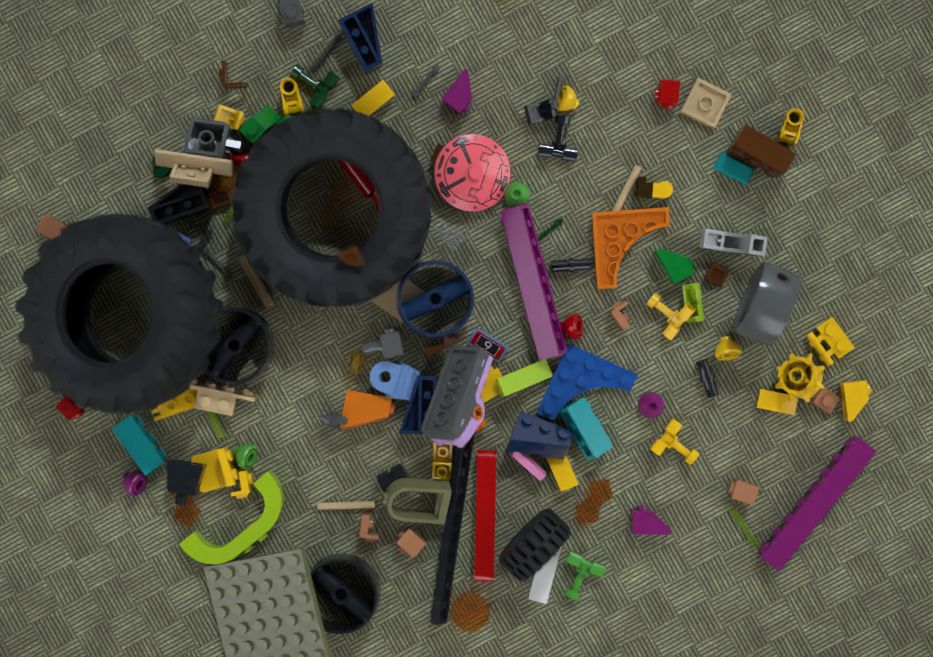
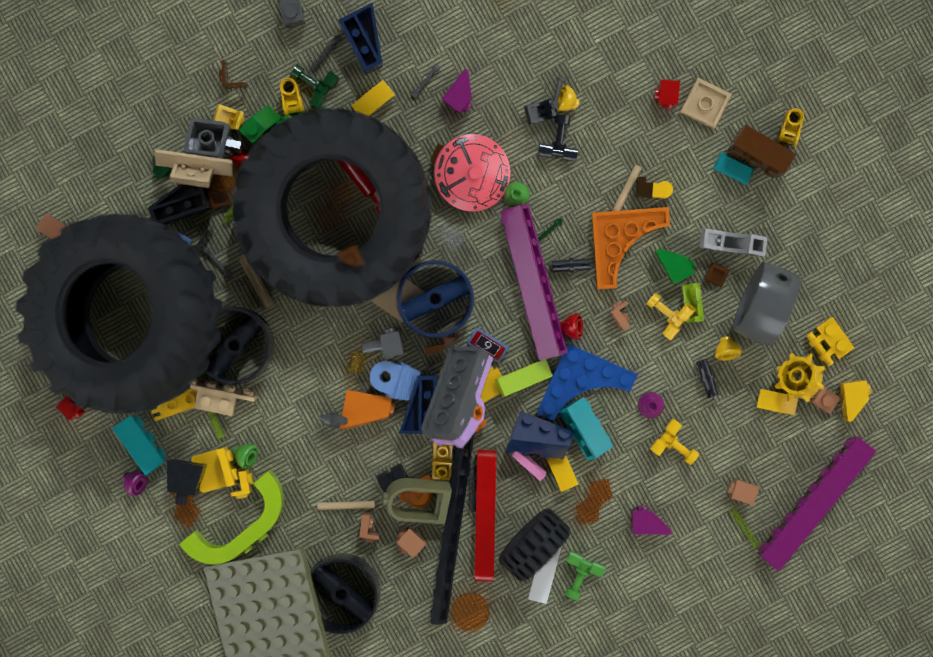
(415, 498): none -> orange piece
(472, 497): none -> dark grey piece

